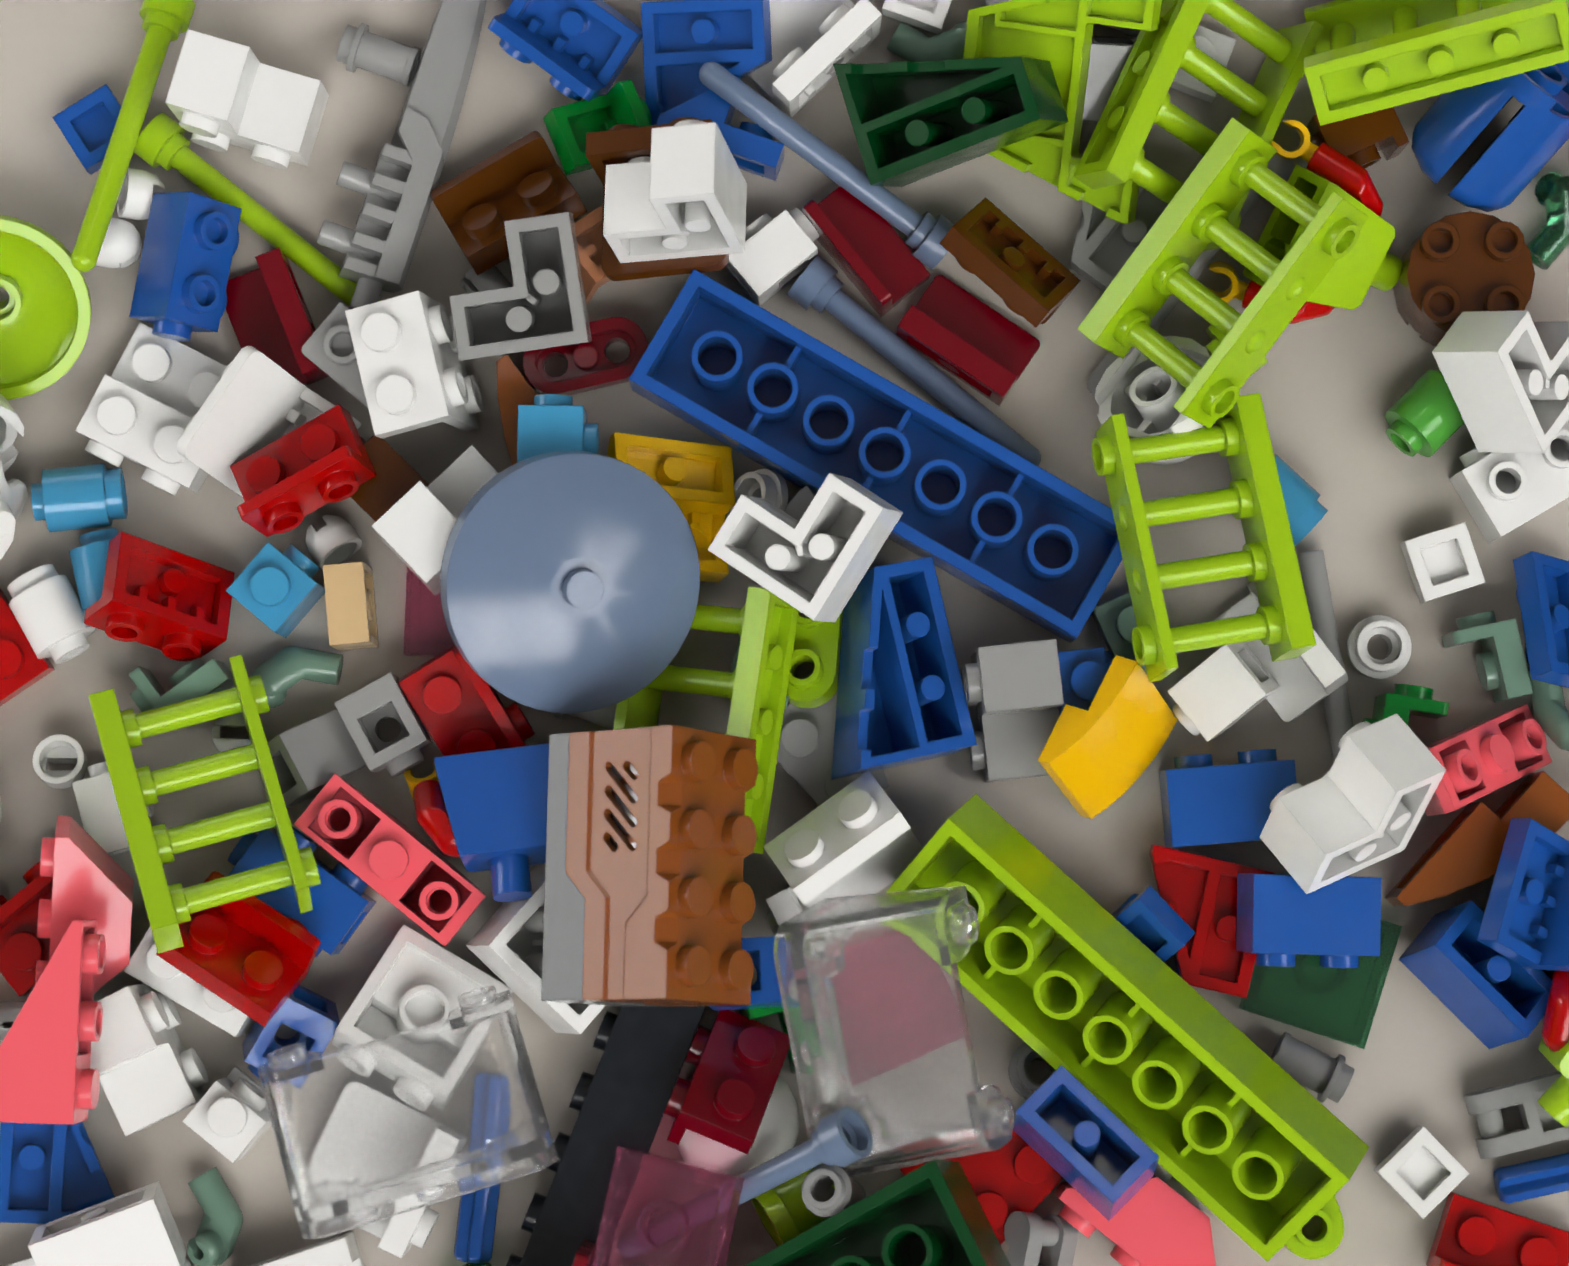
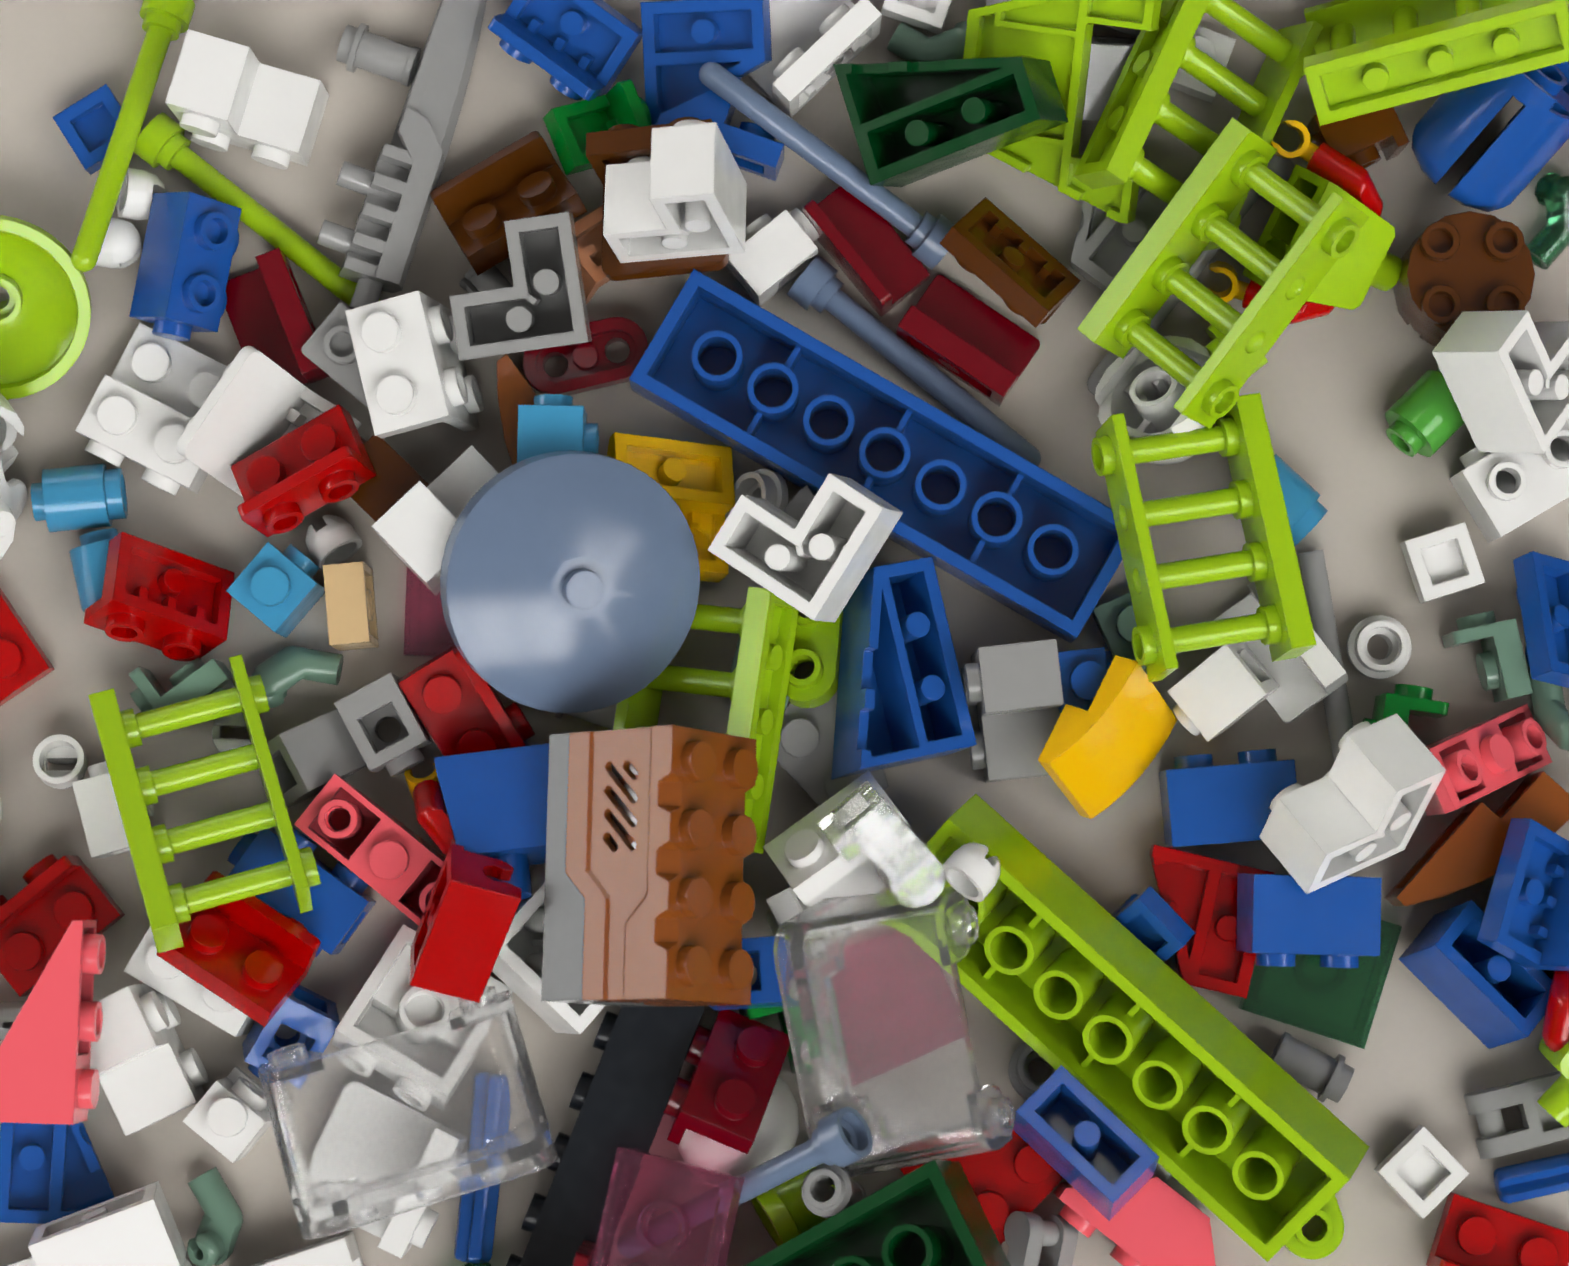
(49, 614): white brick -> none
(85, 888): coral slope -> none
(463, 925): none -> red hinge
(900, 855): none -> clear leg
(971, 872): none -> white hinge

